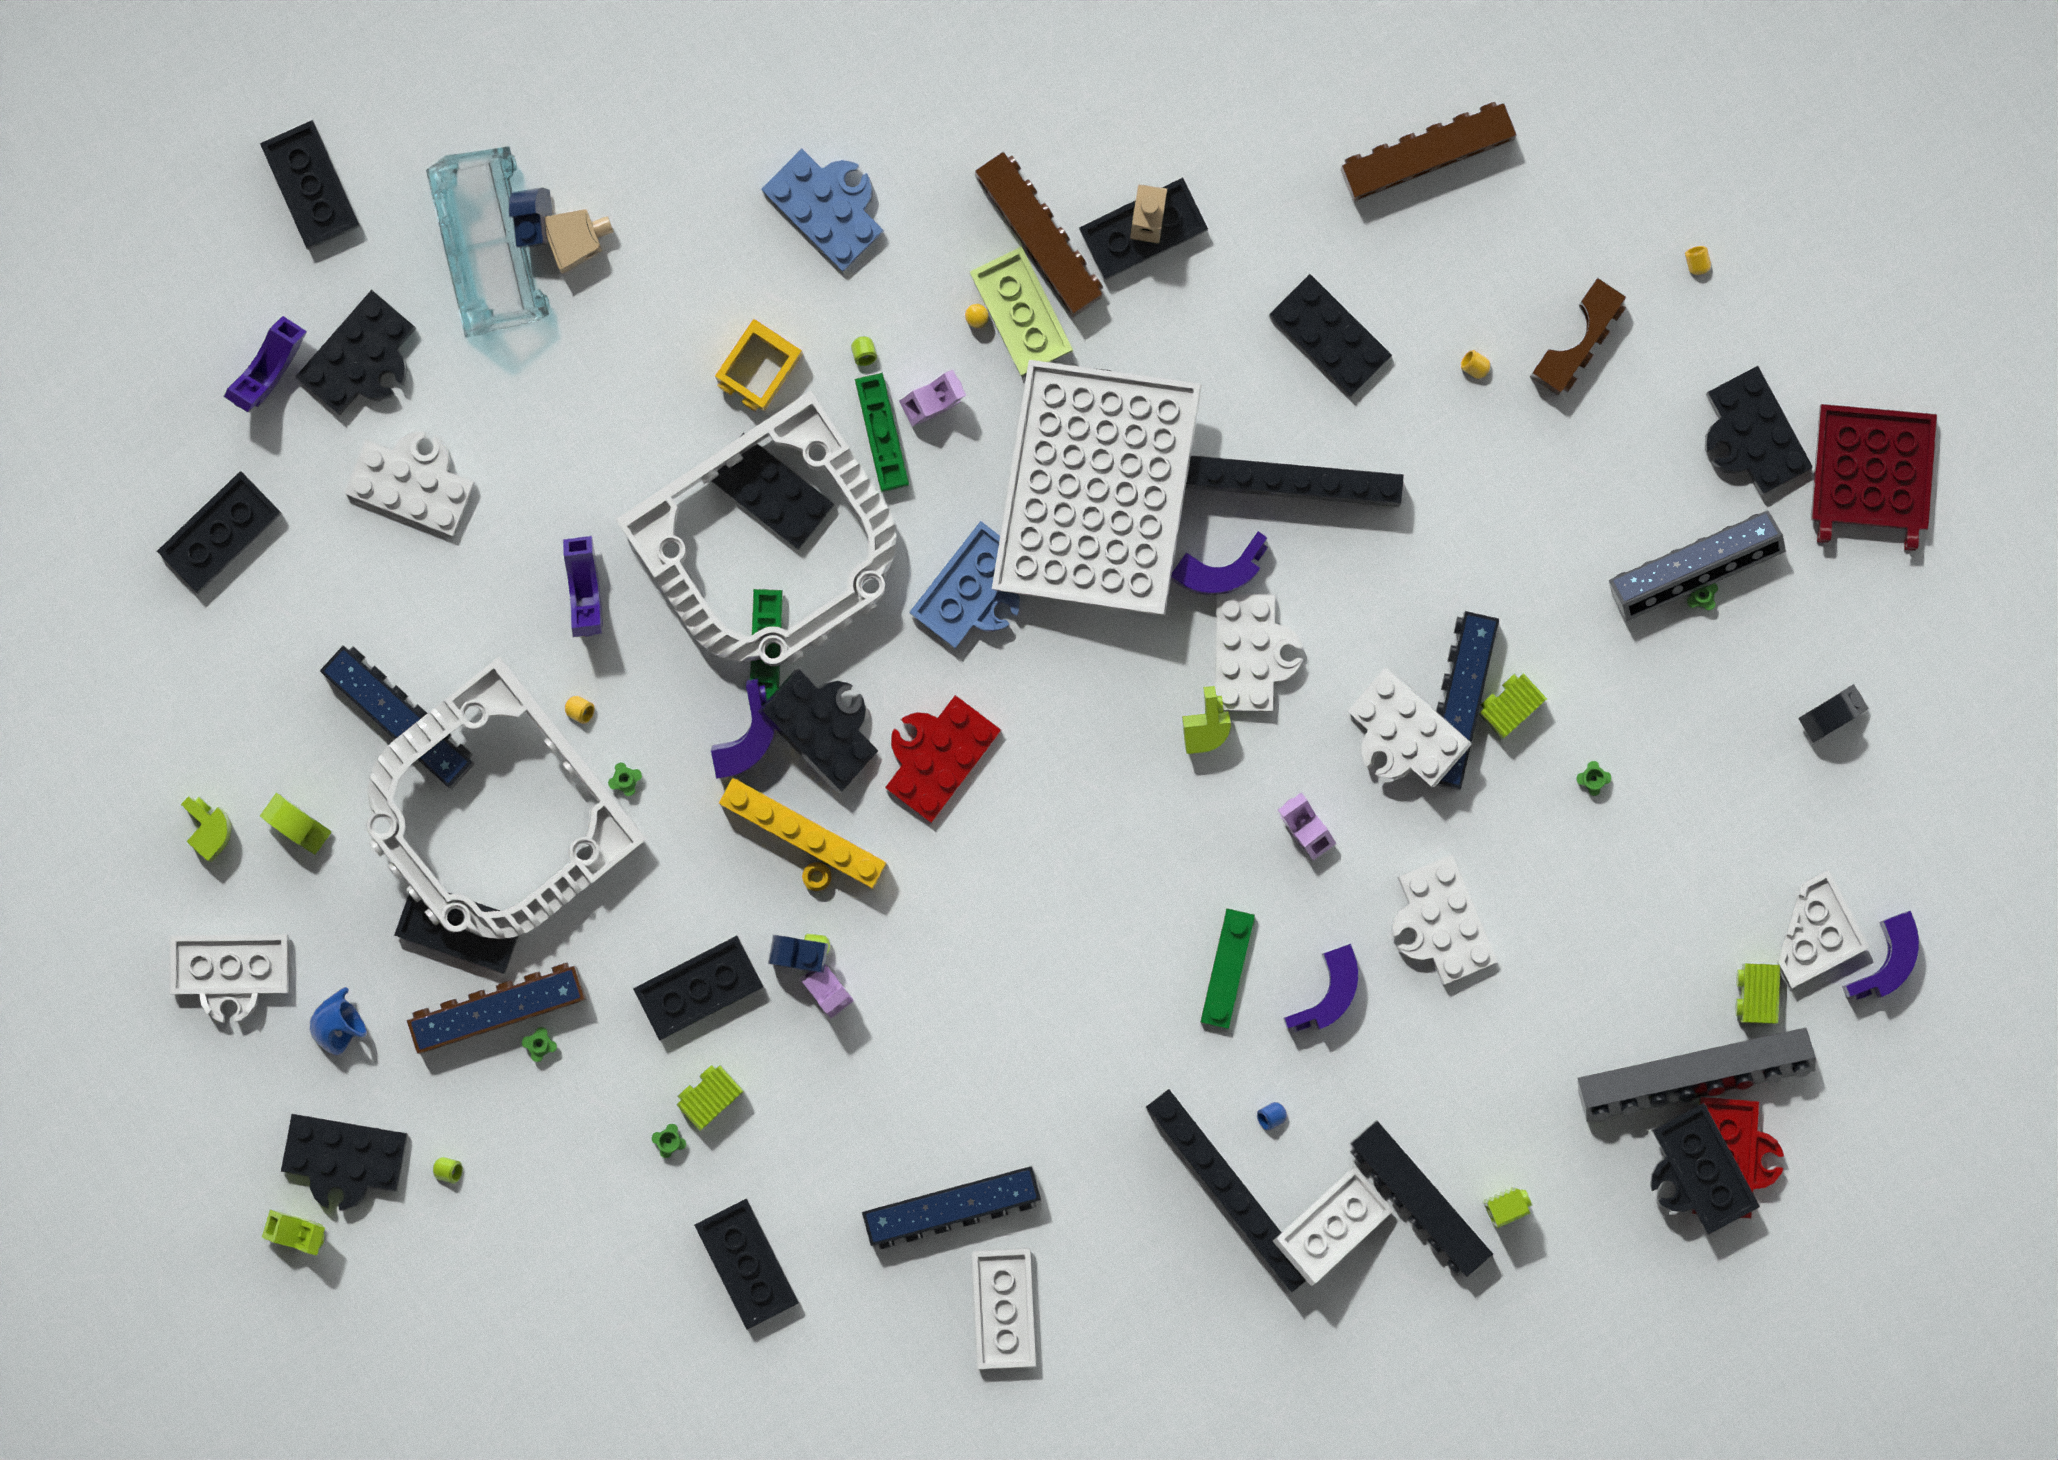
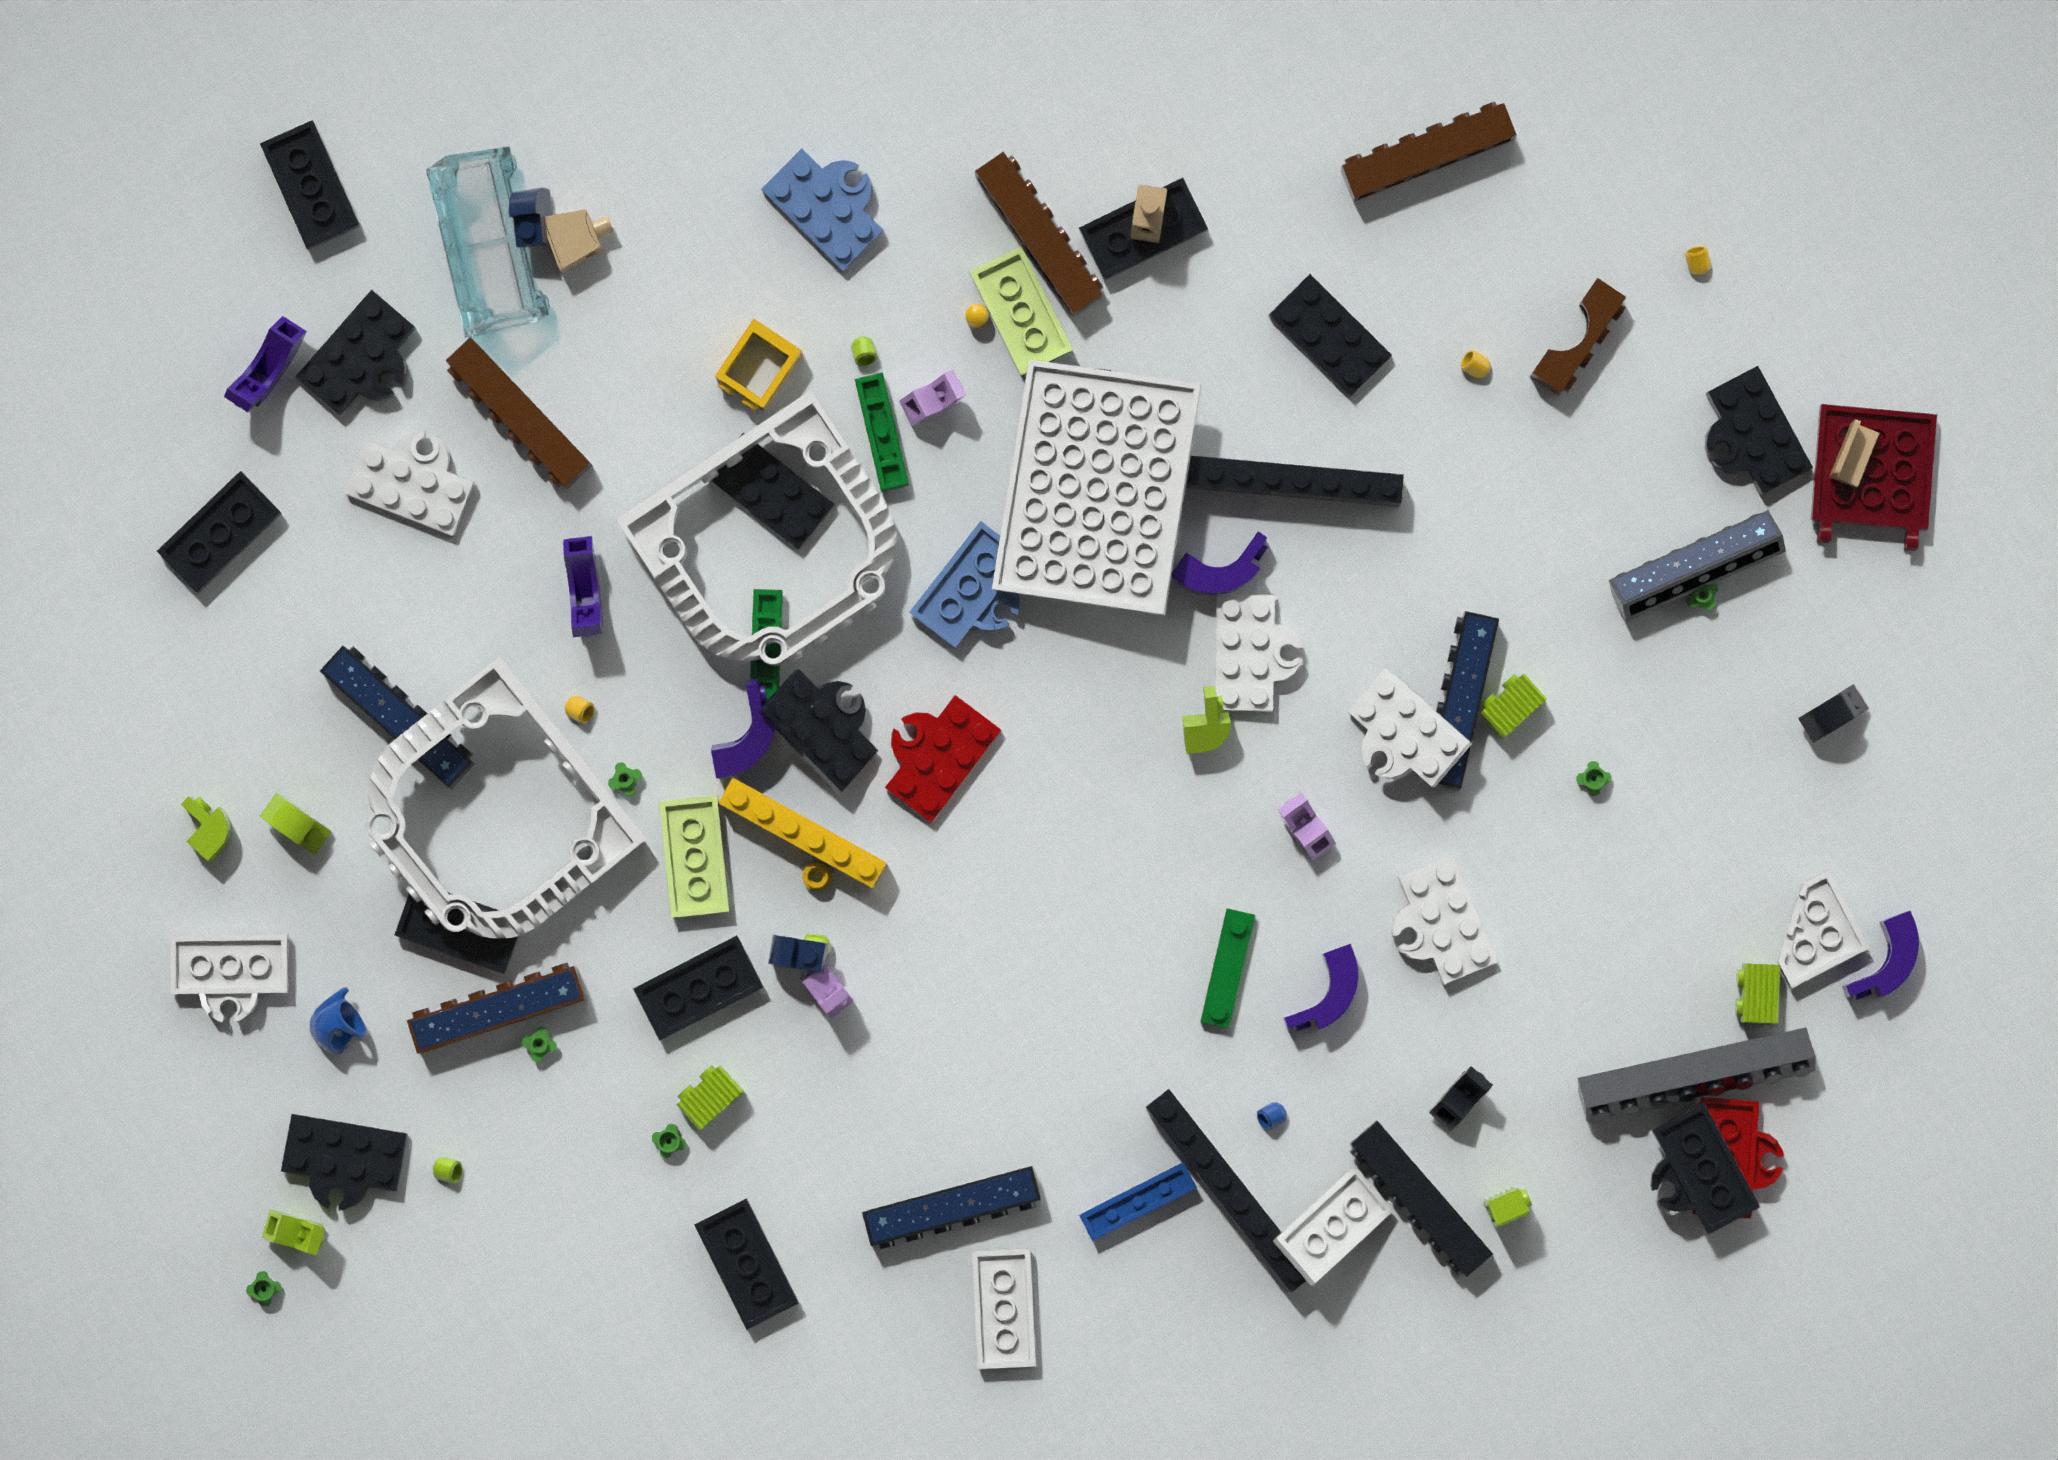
(255, 1288): none -> bright green plate
(519, 413): none -> reddish brown brick
(694, 856): none -> yellowish green plate
(1138, 1201): none -> blue plate
(1460, 1098): none -> black brick
(1854, 454): none -> tan panel

